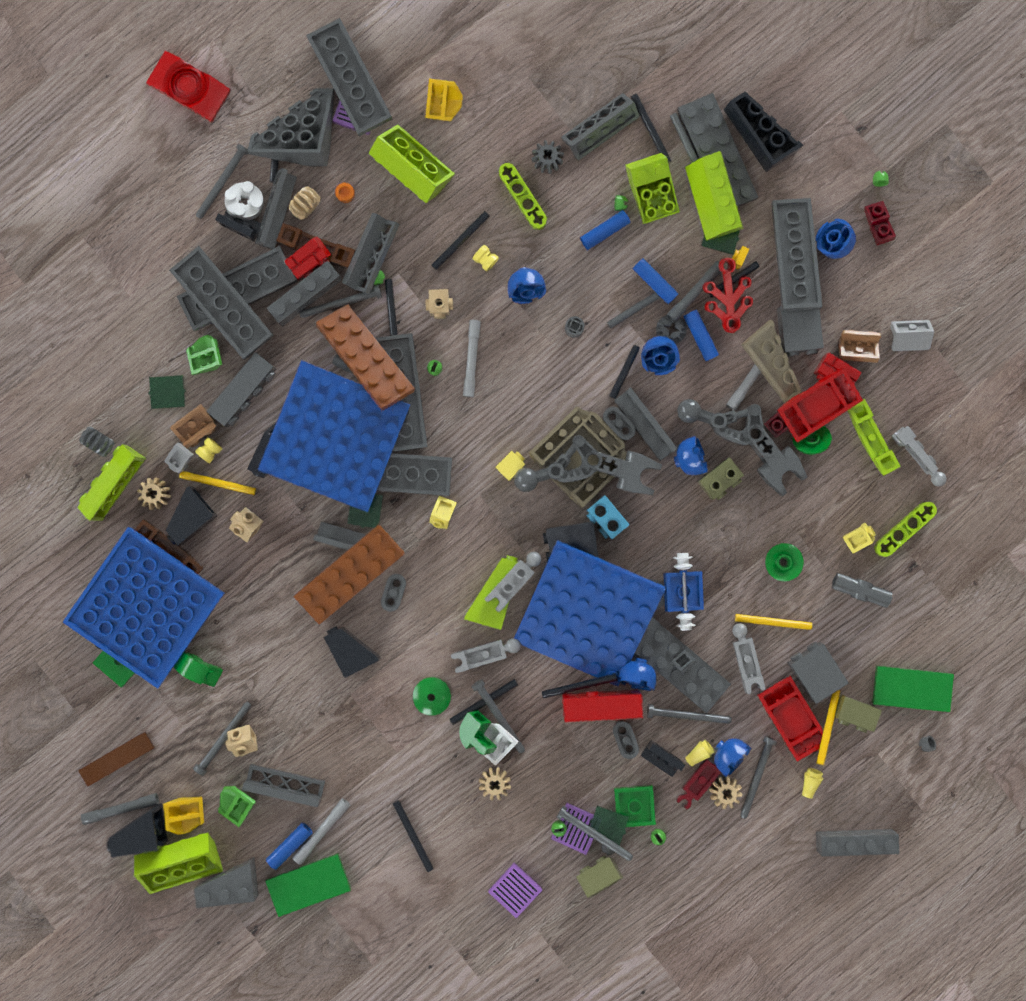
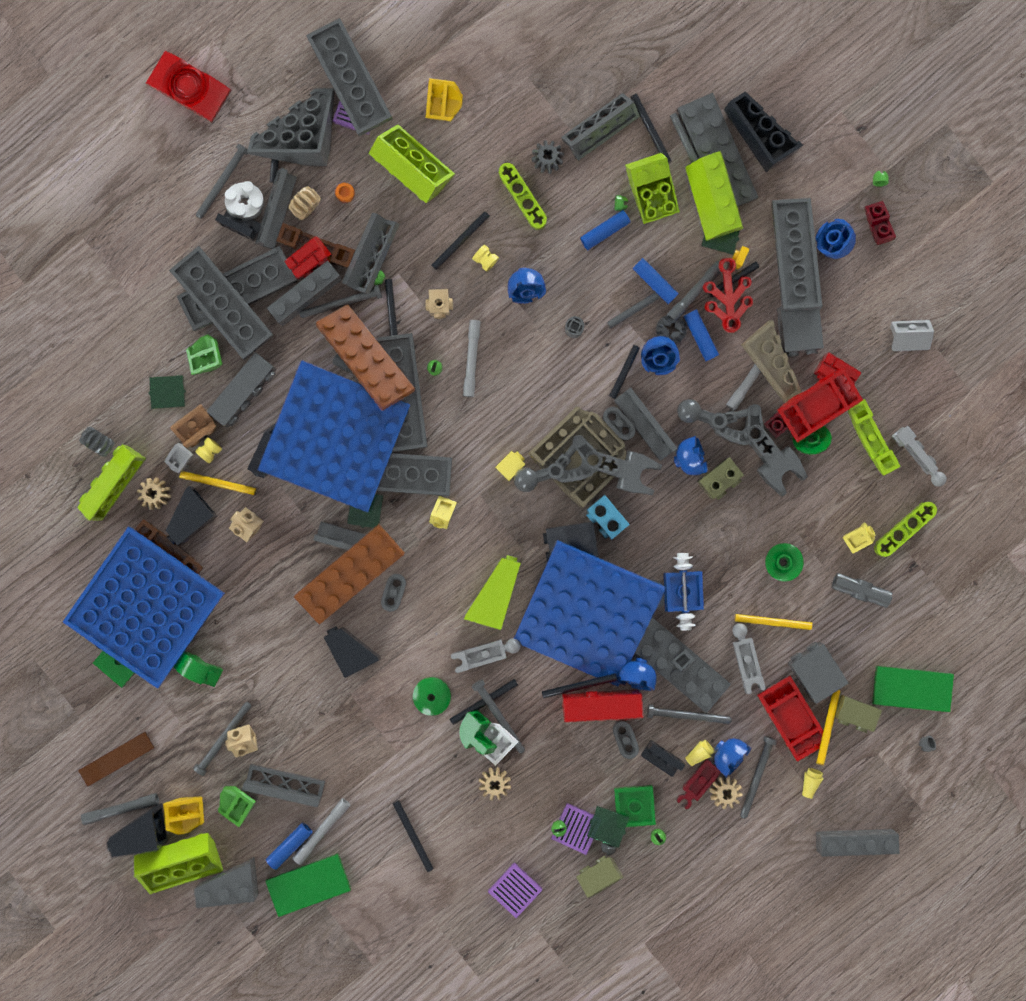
(514, 580): light grey plate -> none
(593, 833): dark grey bar -> none
(859, 346): medium nougat bracket -> none

